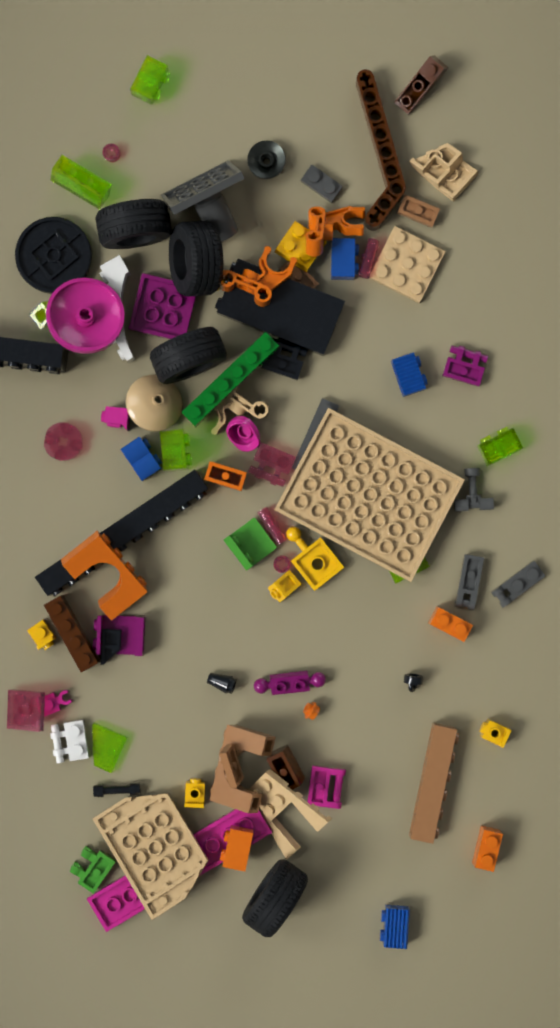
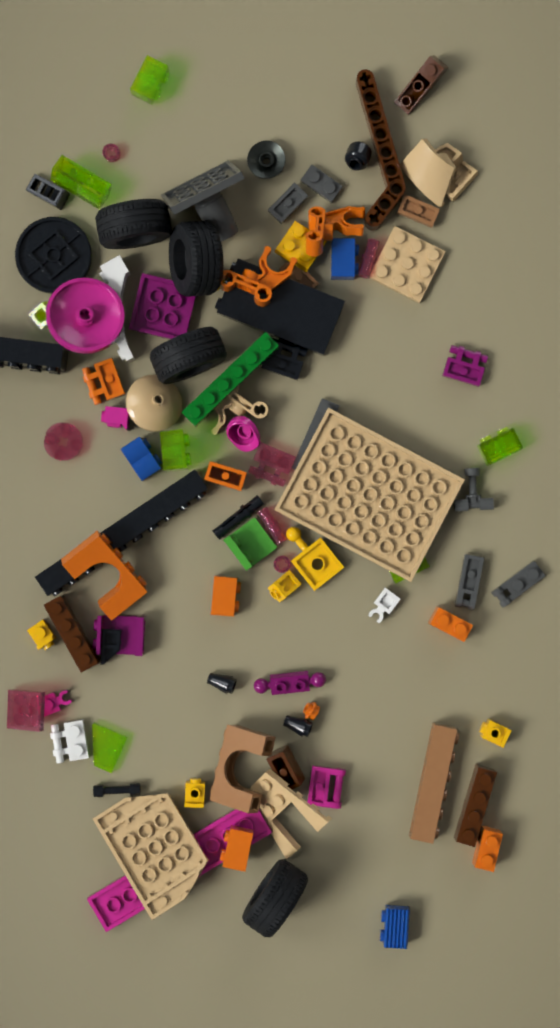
(58, 197): none -> black slope
(95, 872): bright green plate -> none
(108, 378): none -> orange plate
(224, 596): none -> orange brick
(231, 765): medium nougat plate -> none
(244, 512): none -> black pin
(288, 203): none -> dark grey plate
(298, 725): none -> black cone
(358, 155): none -> black head
(386, 602): none -> white plate
(408, 374): blue brick -> none
(412, 681): black tile -> none
(429, 171): none -> tan slope
(475, 805): none -> reddish brown brick

